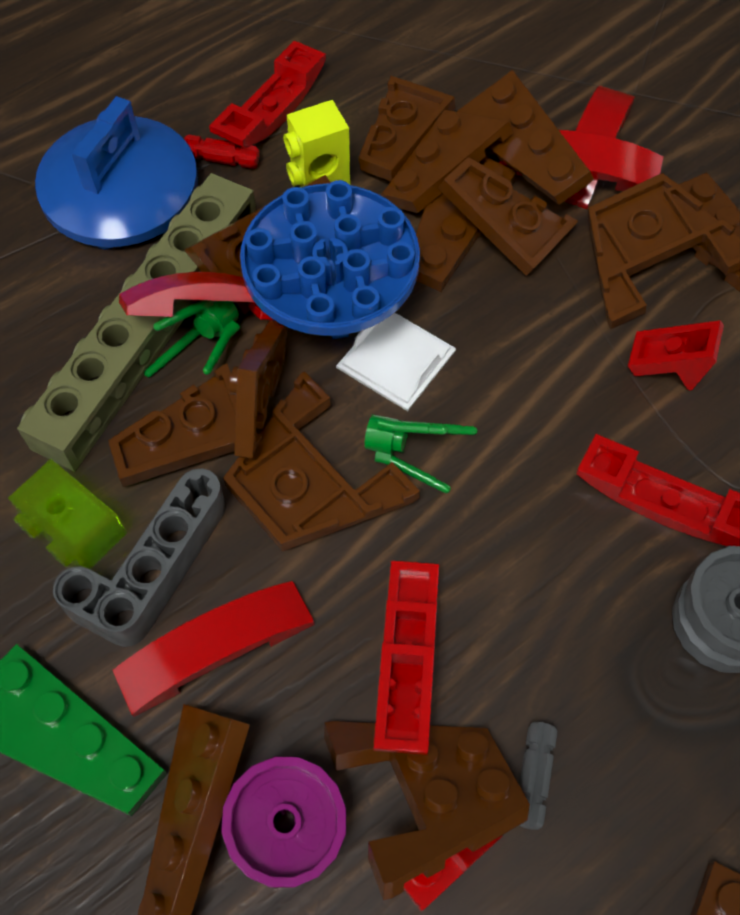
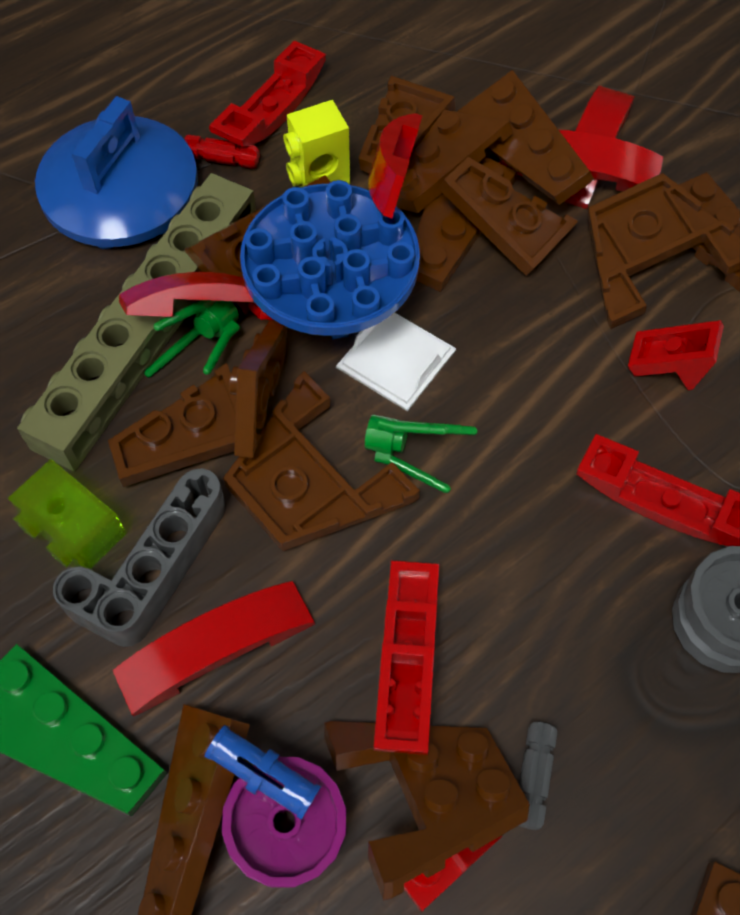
(229, 748): none -> blue pin
(392, 162): none -> red slope

